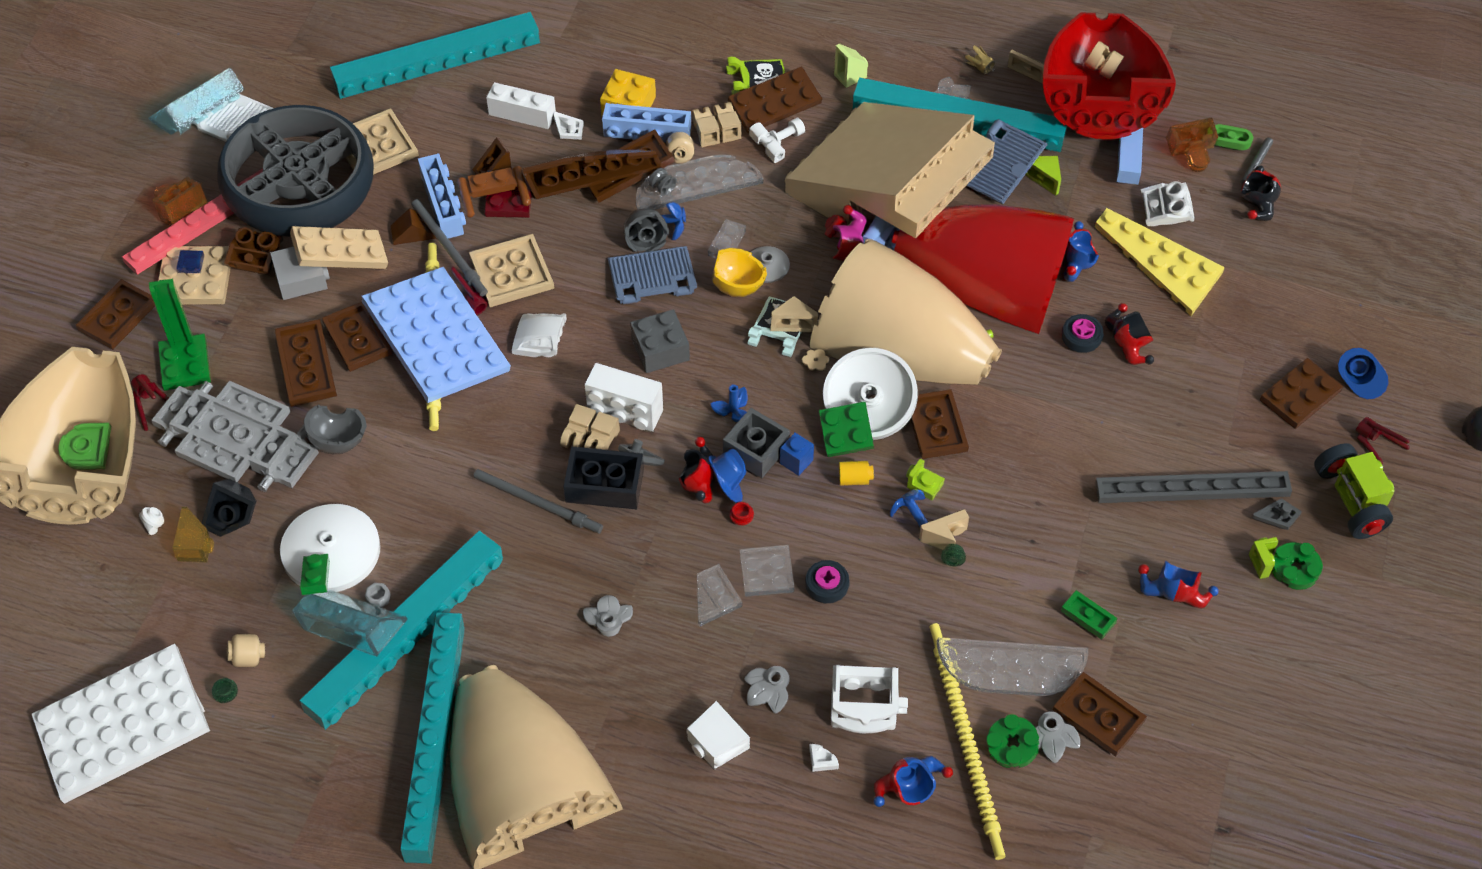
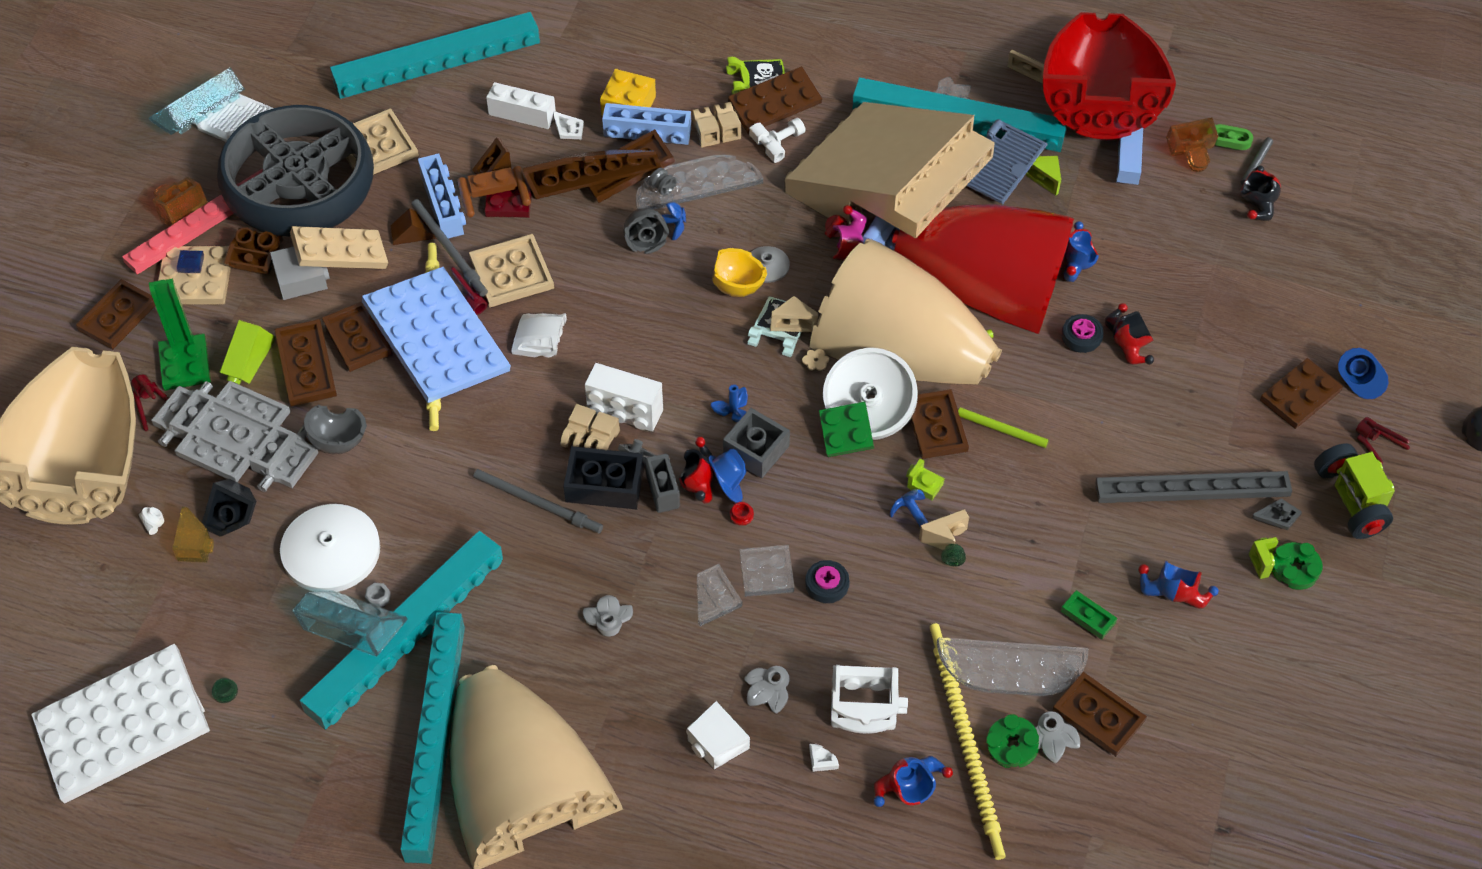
(86, 446): bright green tile -> none
(245, 650): tan head -> none
(246, 352): none -> lime slope
(315, 574): green plate -> none
(652, 274): sand blue window -> none
(660, 341): dark grey brick -> none
(662, 483): none -> dark grey brick
(681, 147): tan head -> none
(727, 237): clear plate -> none
(796, 454): blue brick -> none
(849, 65): yellowish green slope -> none
(855, 473): yellow brick -> none
(981, 61): pearl gold piece -> none
(1002, 427): none -> lime bar
(1104, 60): tan wheel -> none
(1165, 262): light yellow wing -> none
(1167, 204): white slope -> none

